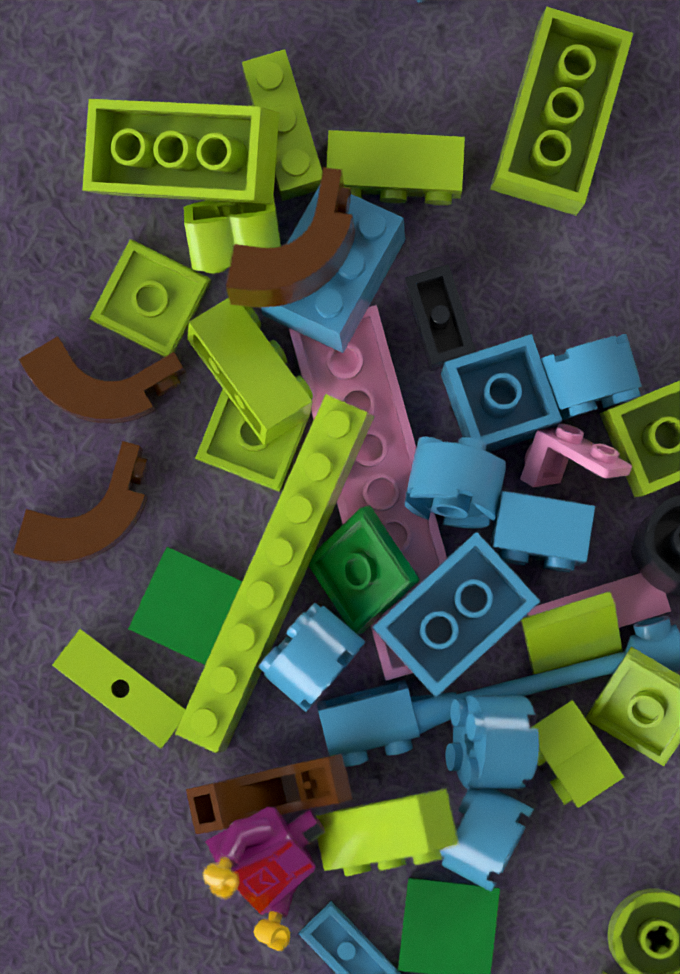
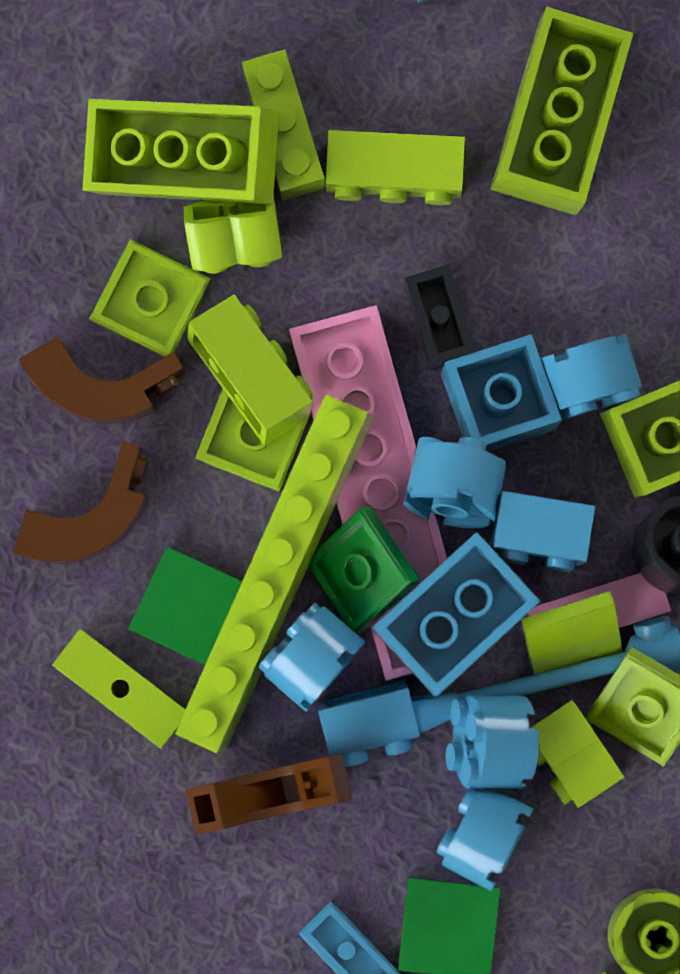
(265, 864): torso -> none
(303, 266): reddish brown arch -> none
(339, 306): dark azure brick -> none
(387, 833): lime brick -> none
(554, 446): bright pink bracket -> none

